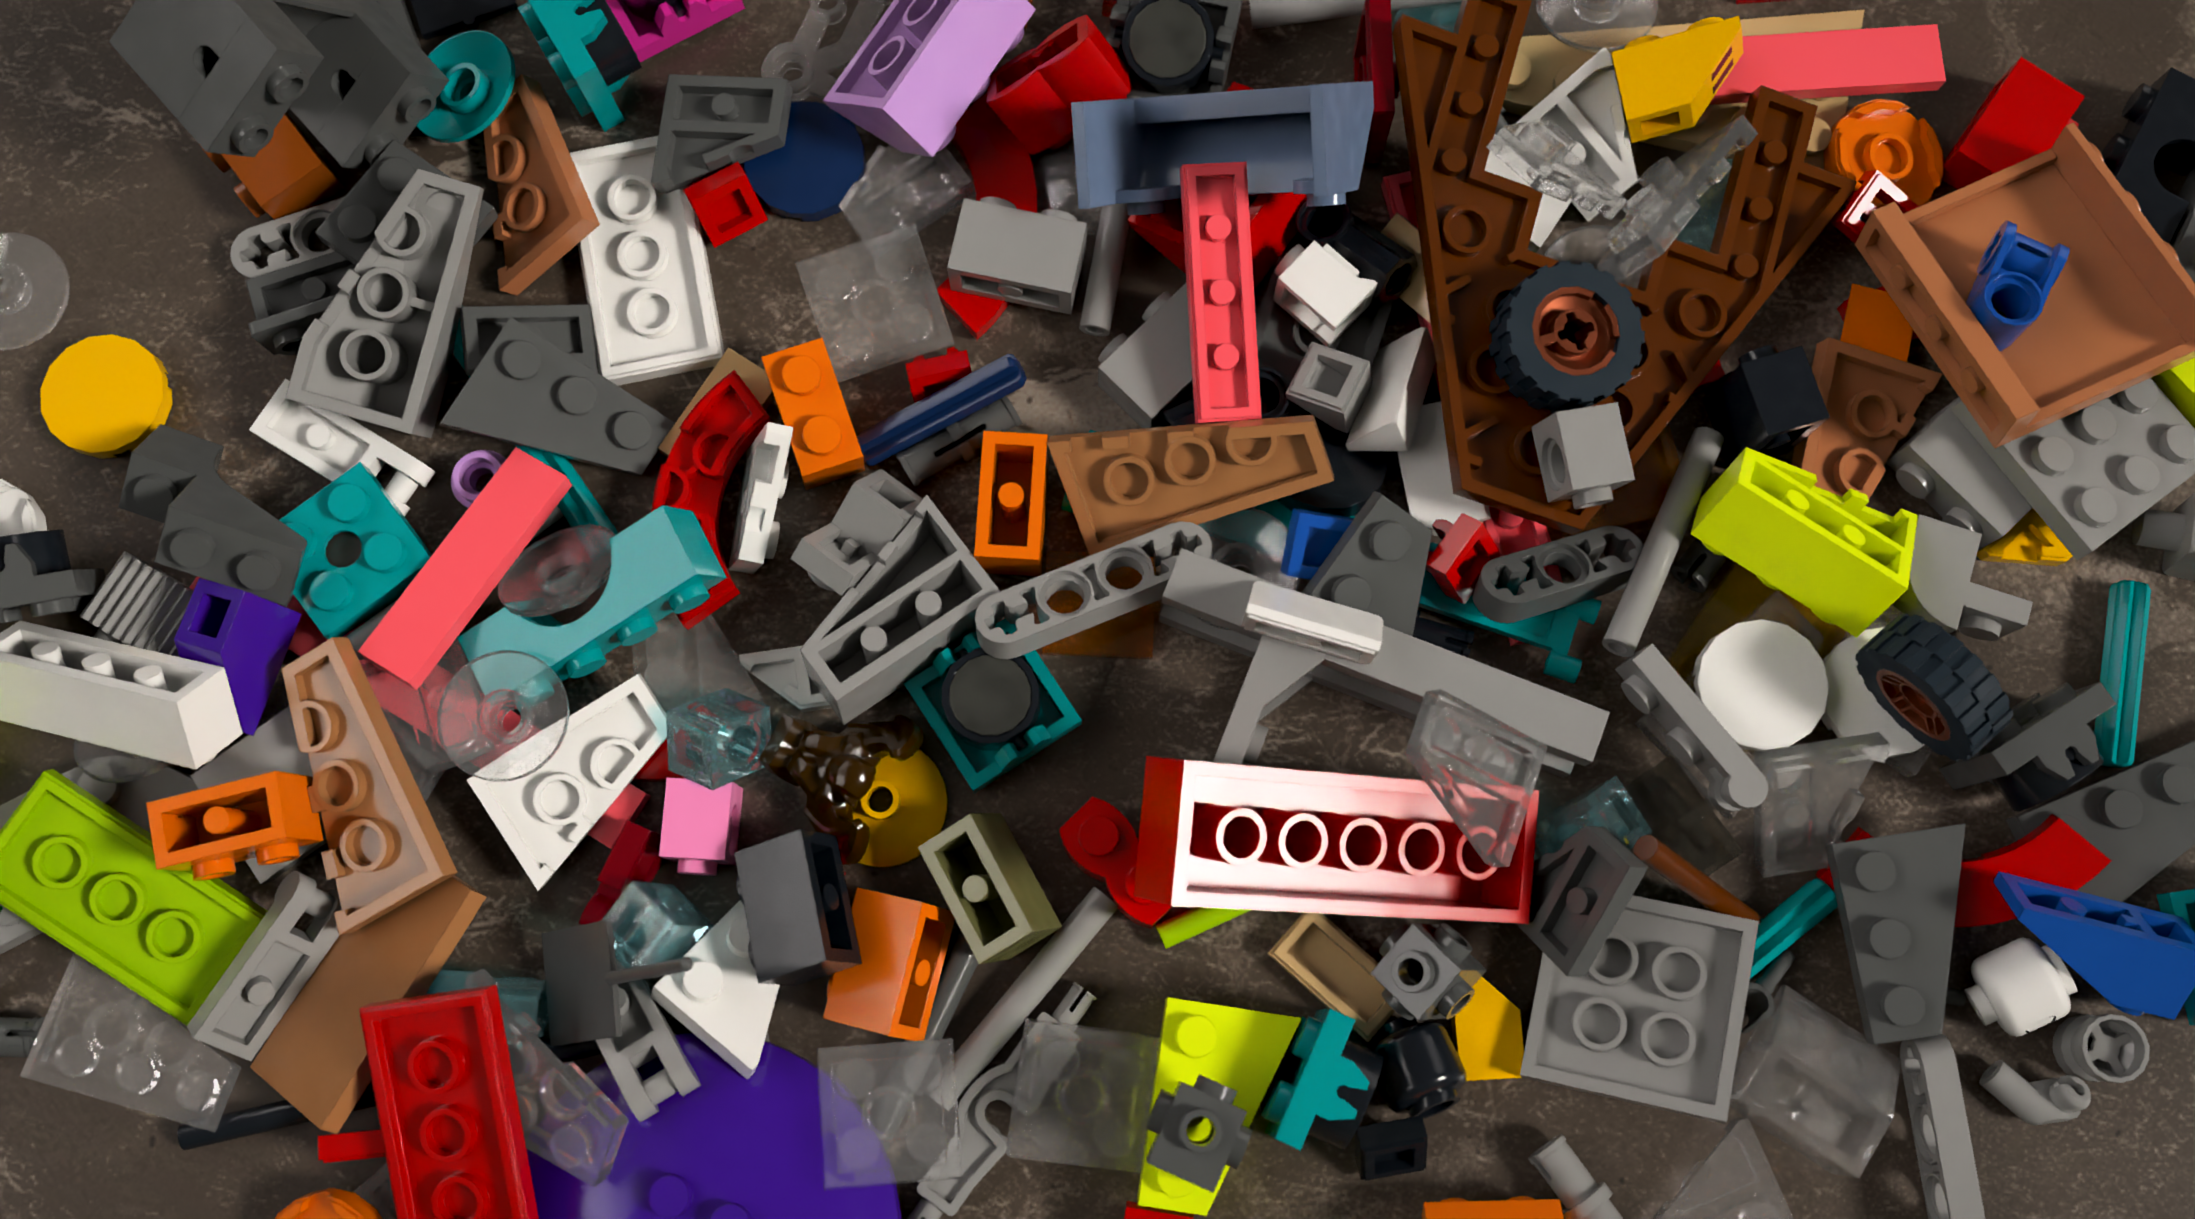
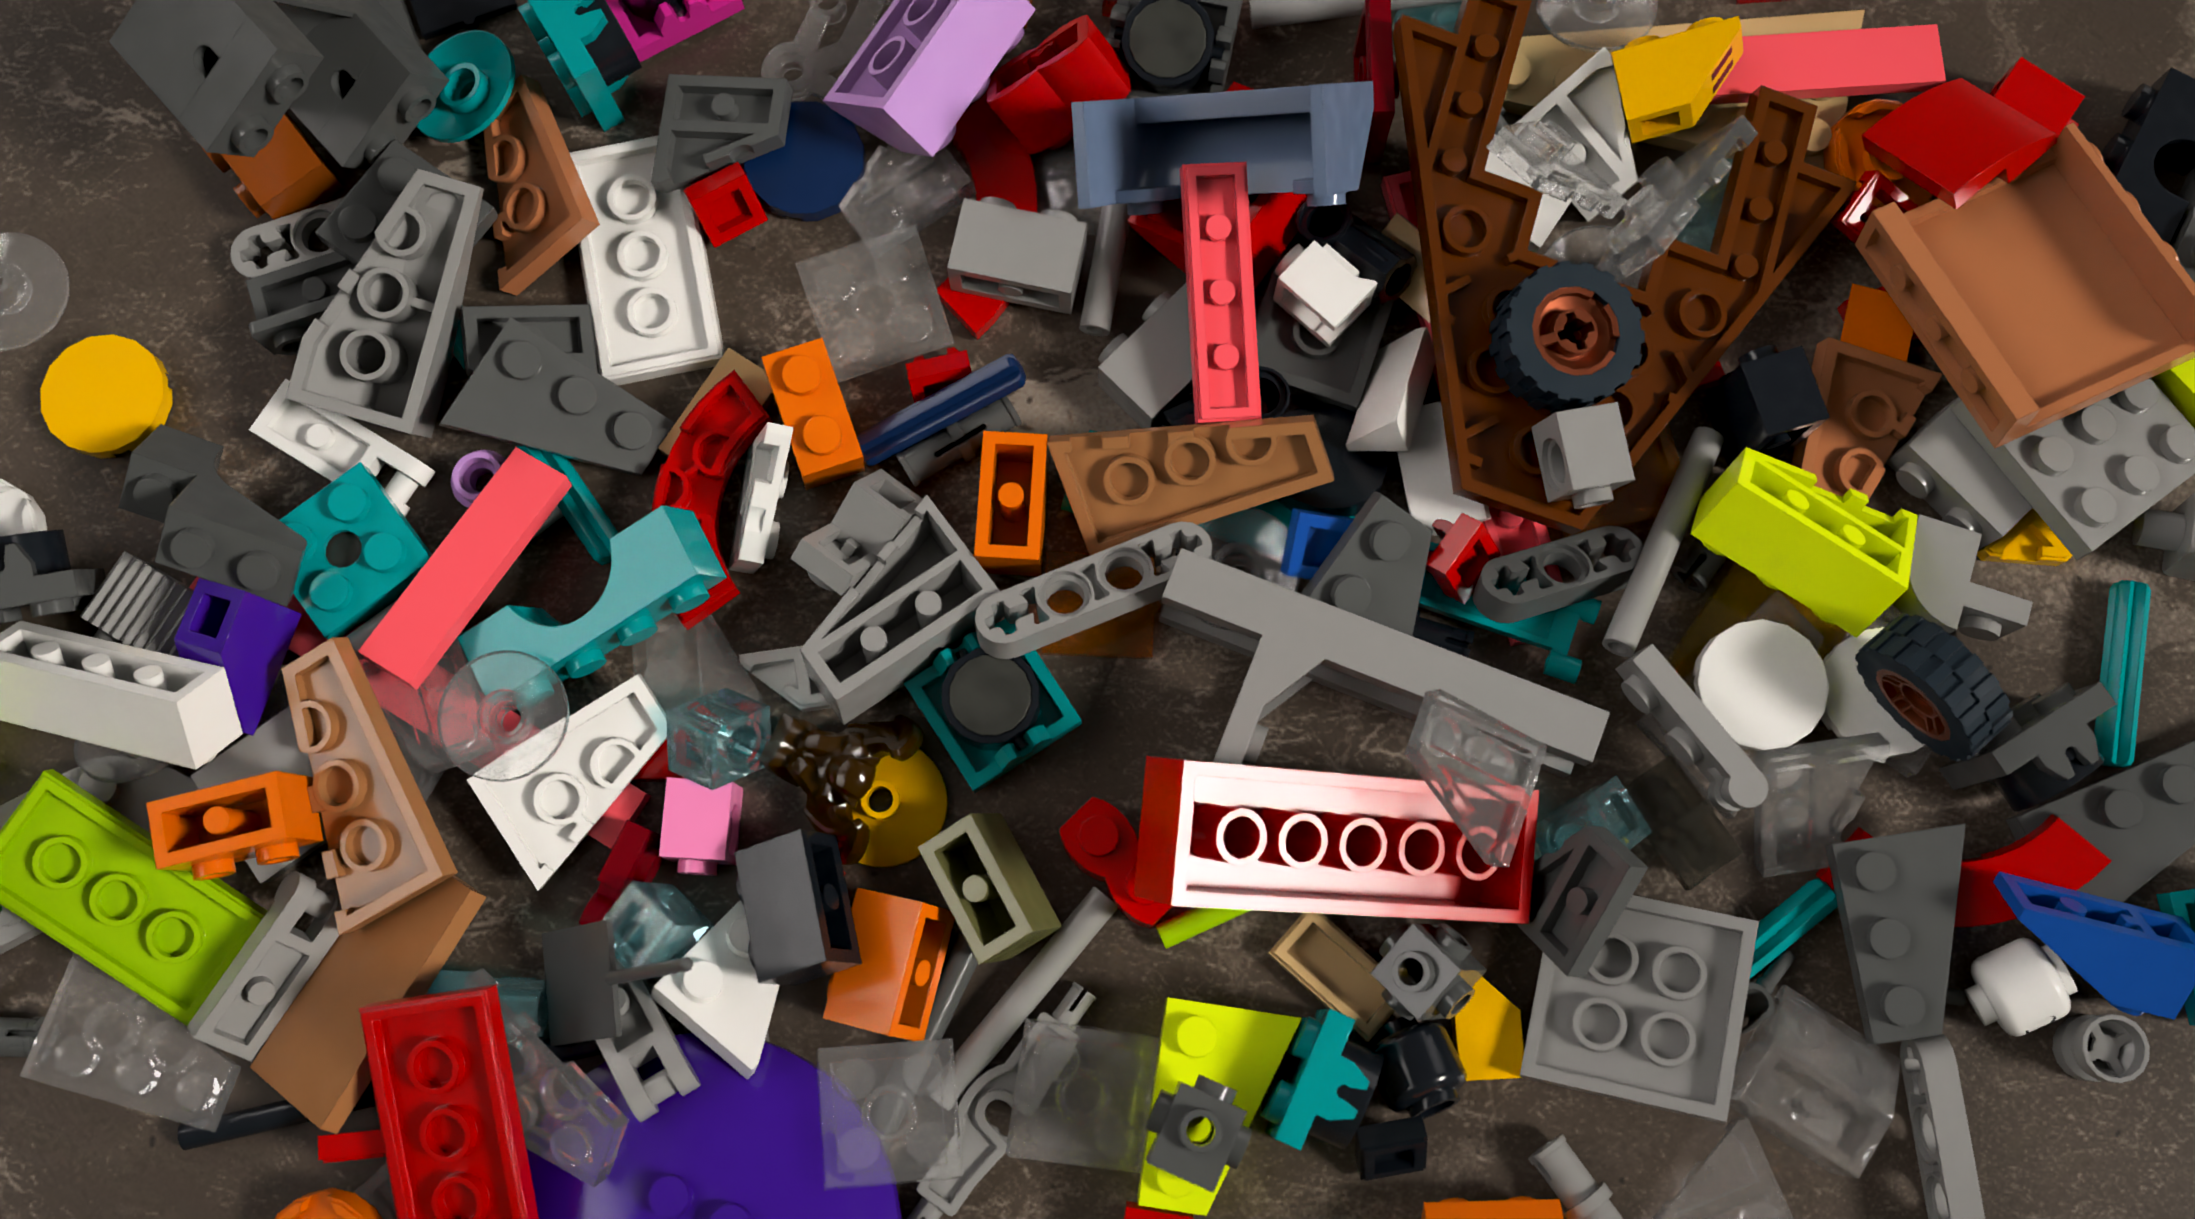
(557, 571): clear dish -> none
(1313, 623): white slope -> none
(1331, 385): light grey slope -> none
(1690, 879): reddish brown bar -> none
(1957, 141): none -> red slope
(2015, 280): blue piece -> none
(2036, 1101): light grey arm -> none

